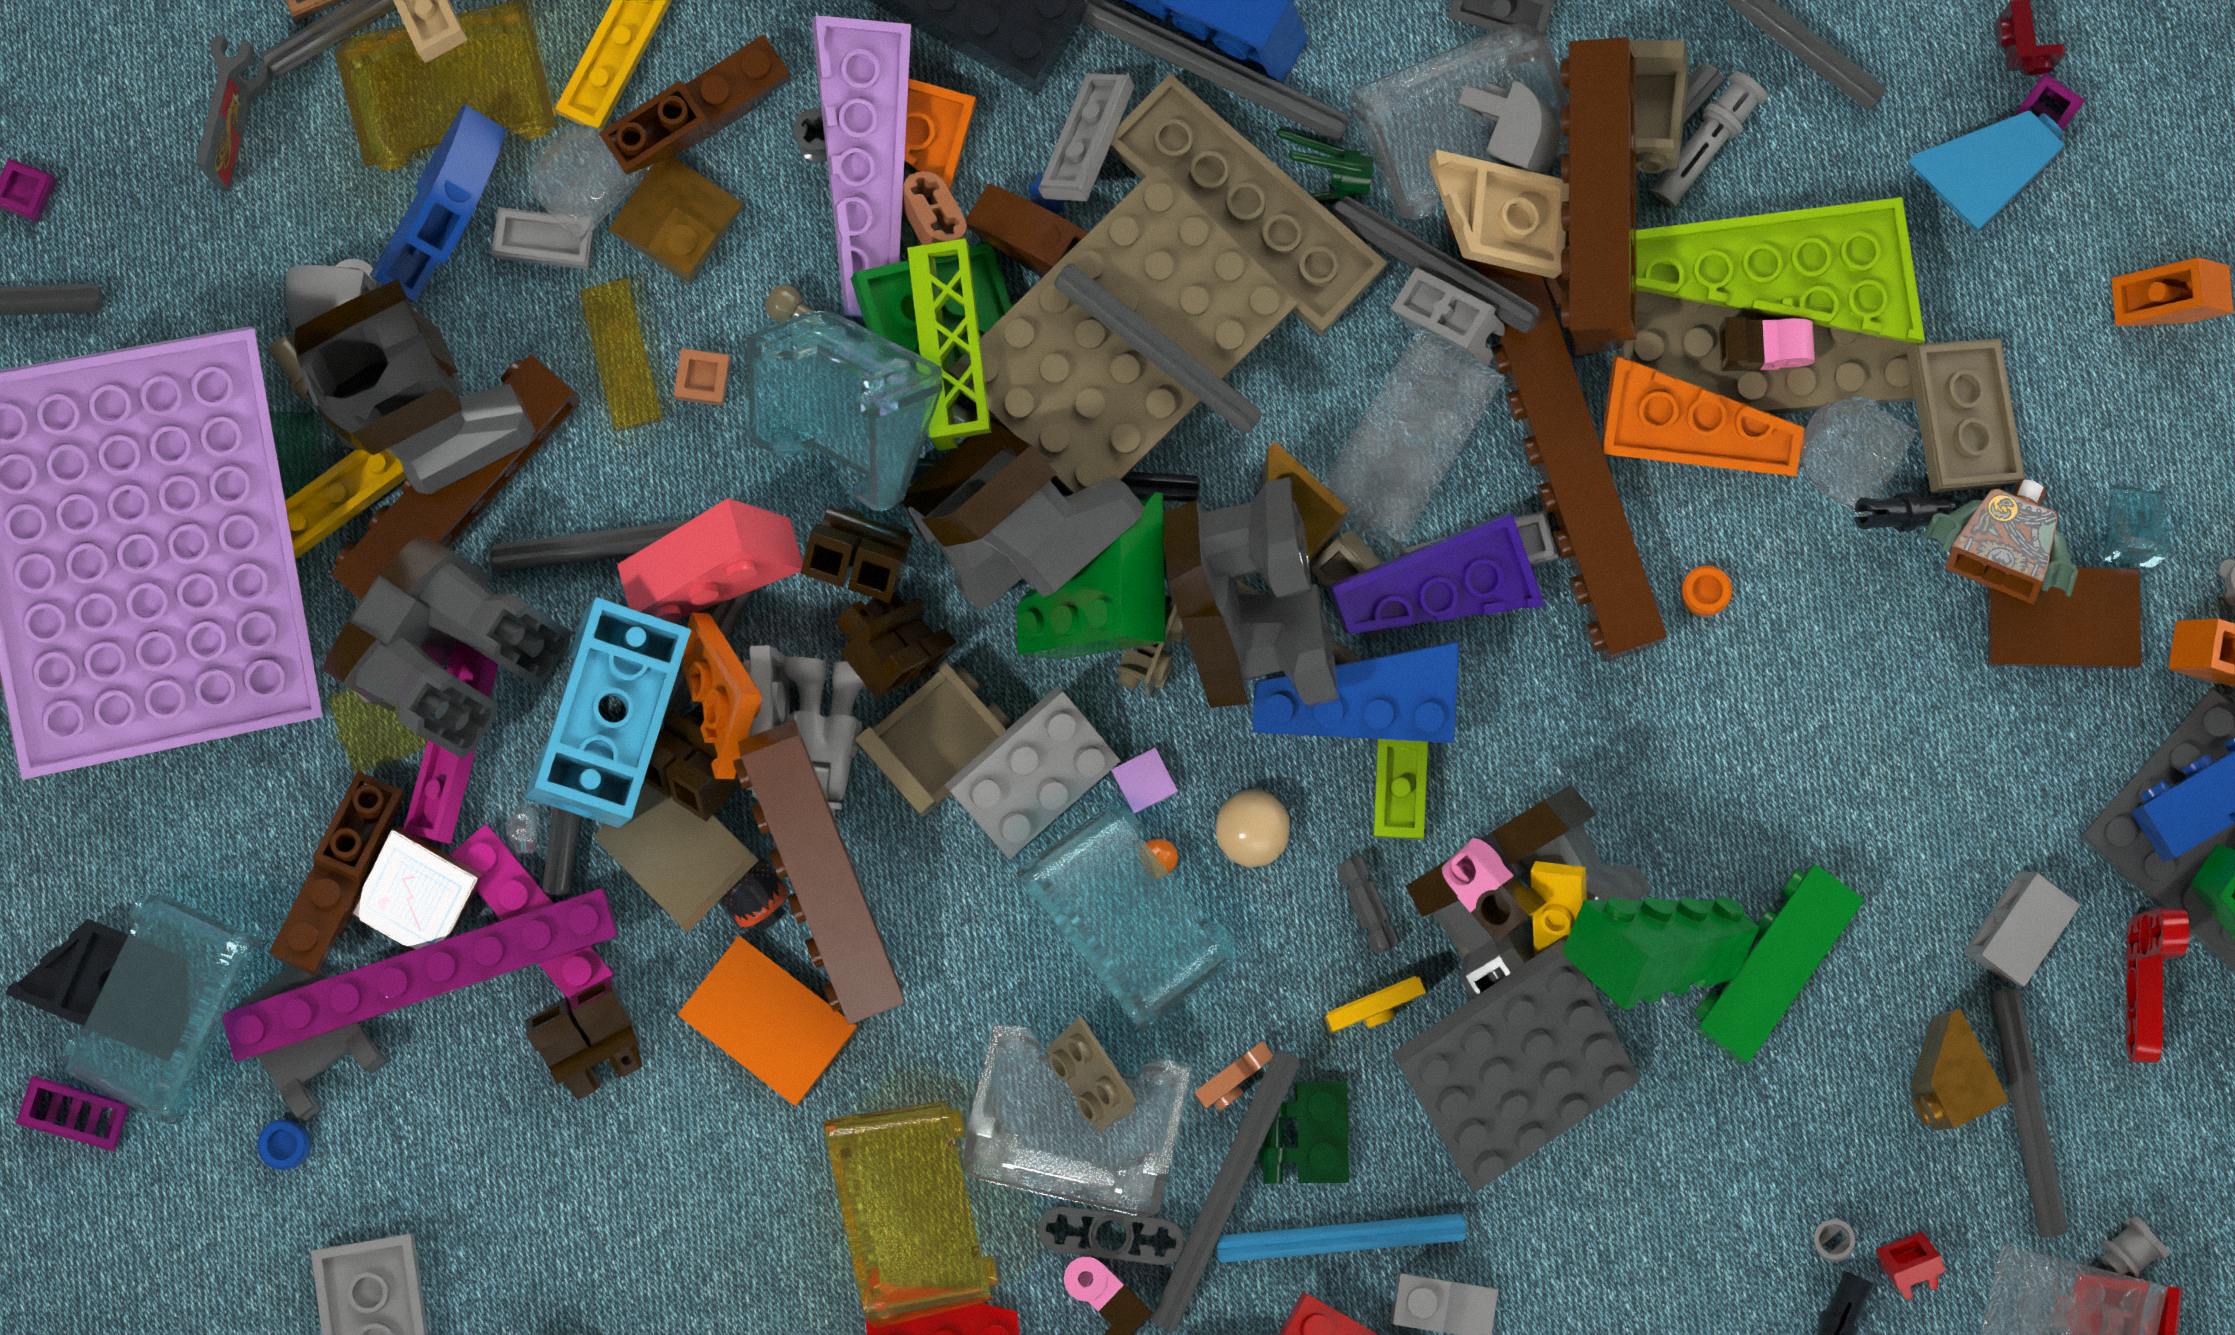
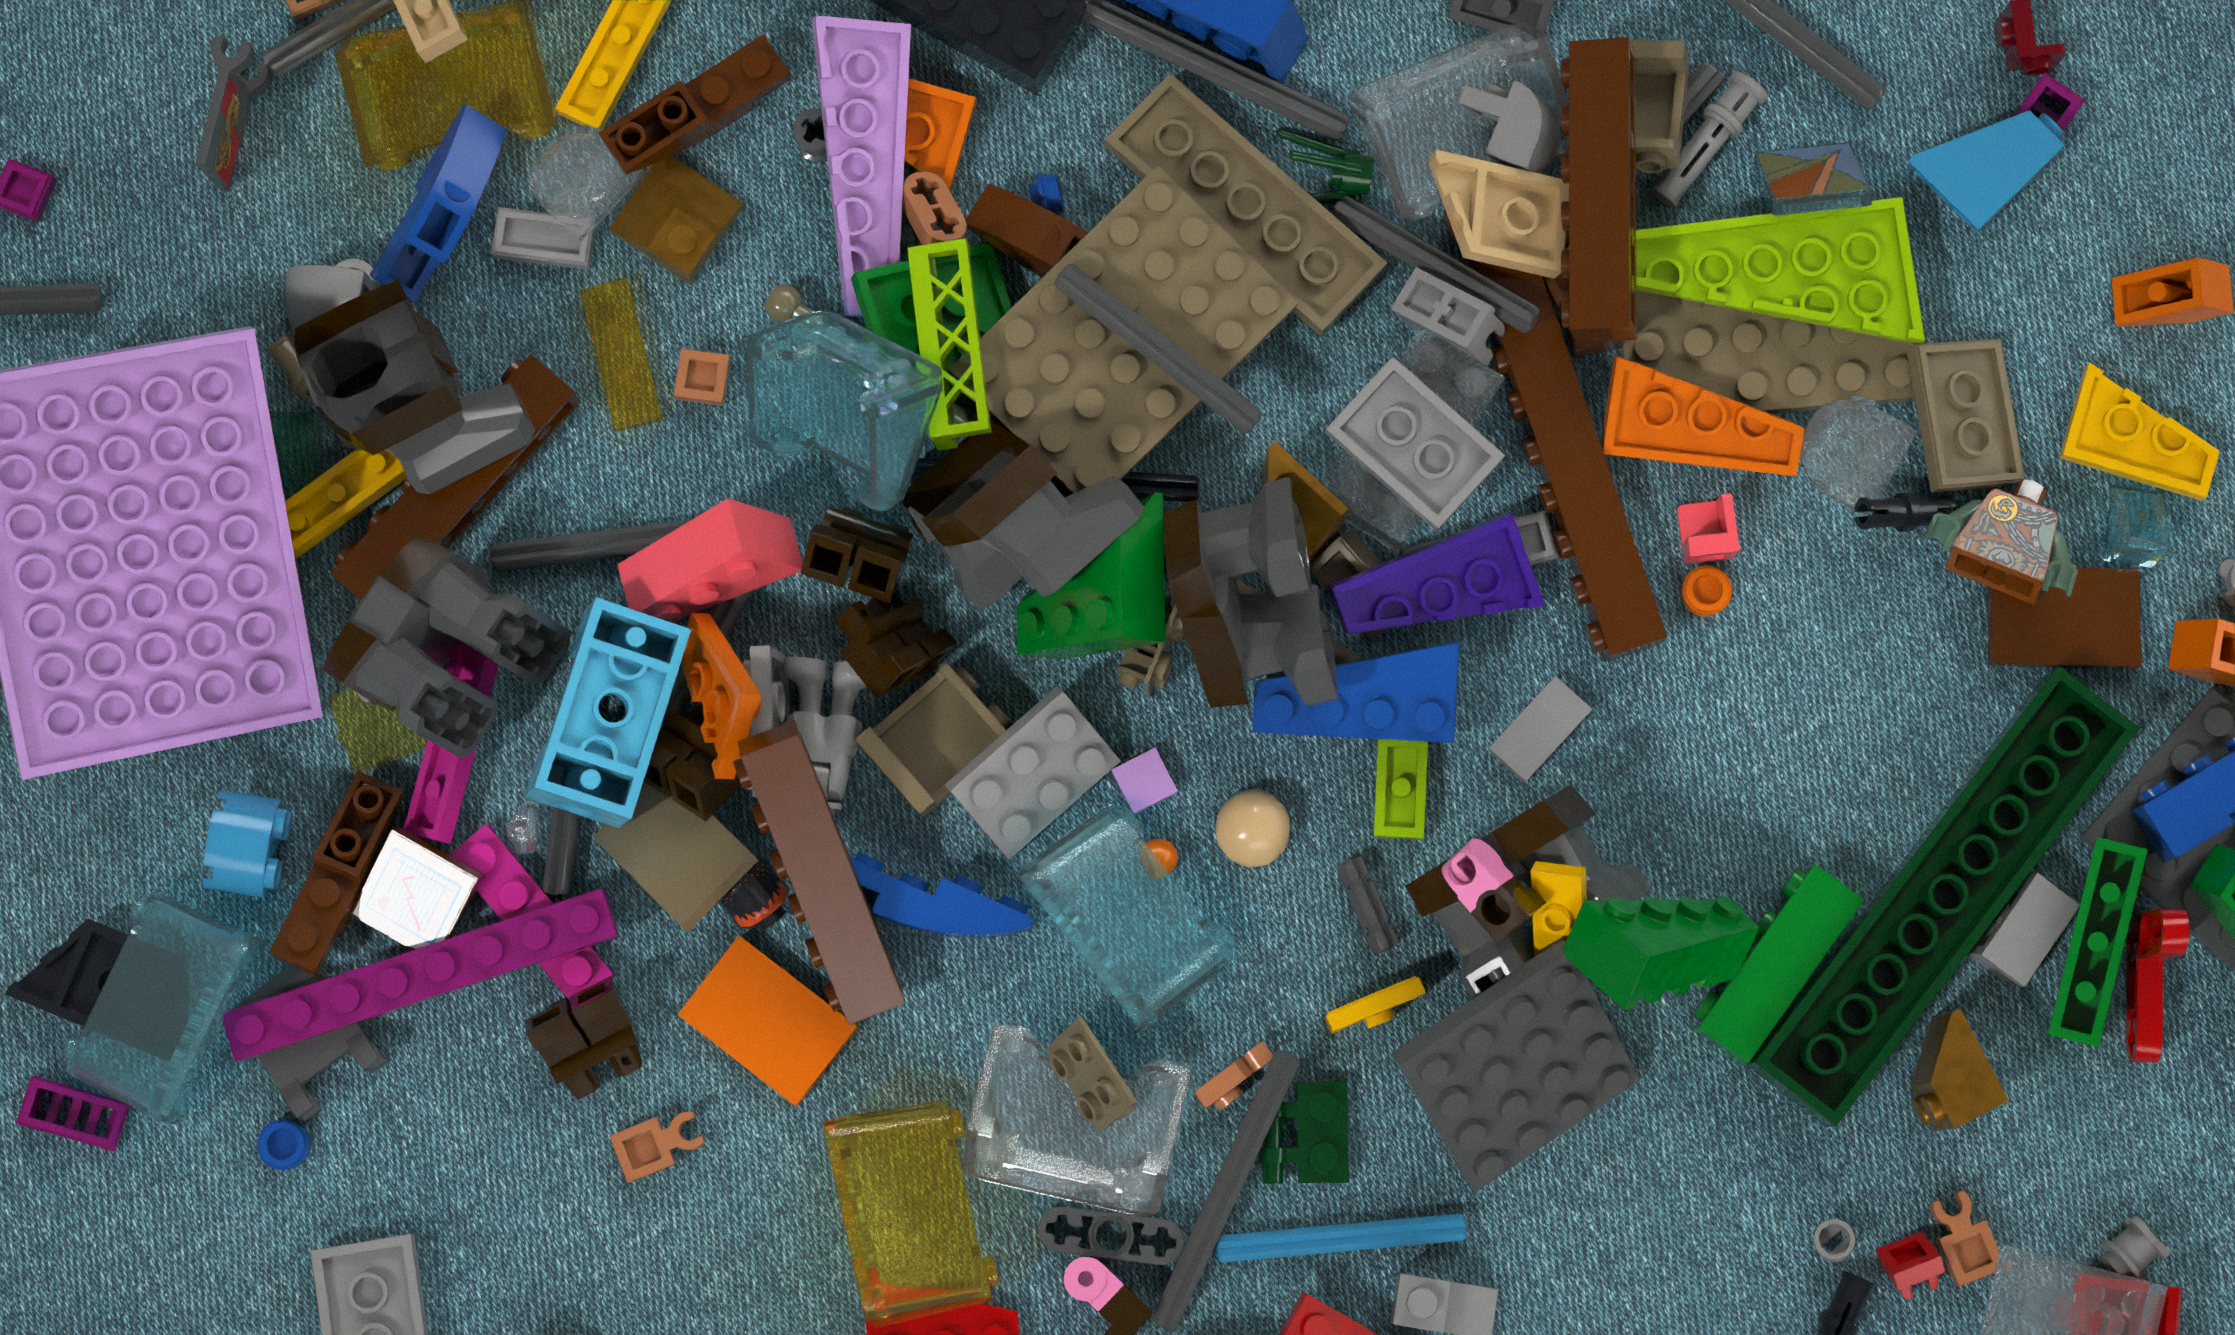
(245, 844): none -> dark azure brick
(649, 1147): none -> nougat plate
(953, 910): none -> blue slope
(1086, 137): light grey tile -> none
(1414, 444): none -> light grey plate
(1539, 729): none -> light grey tile
(1708, 530): none -> coral panel
(1765, 344): leg -> none
(1812, 178): none -> tile
(1942, 897): none -> dark green brick
(1968, 1247): none -> nougat plate
(2029, 1112): dark grey axle -> none
(2097, 941): none -> green brick
(2133, 441): none -> yellow wing

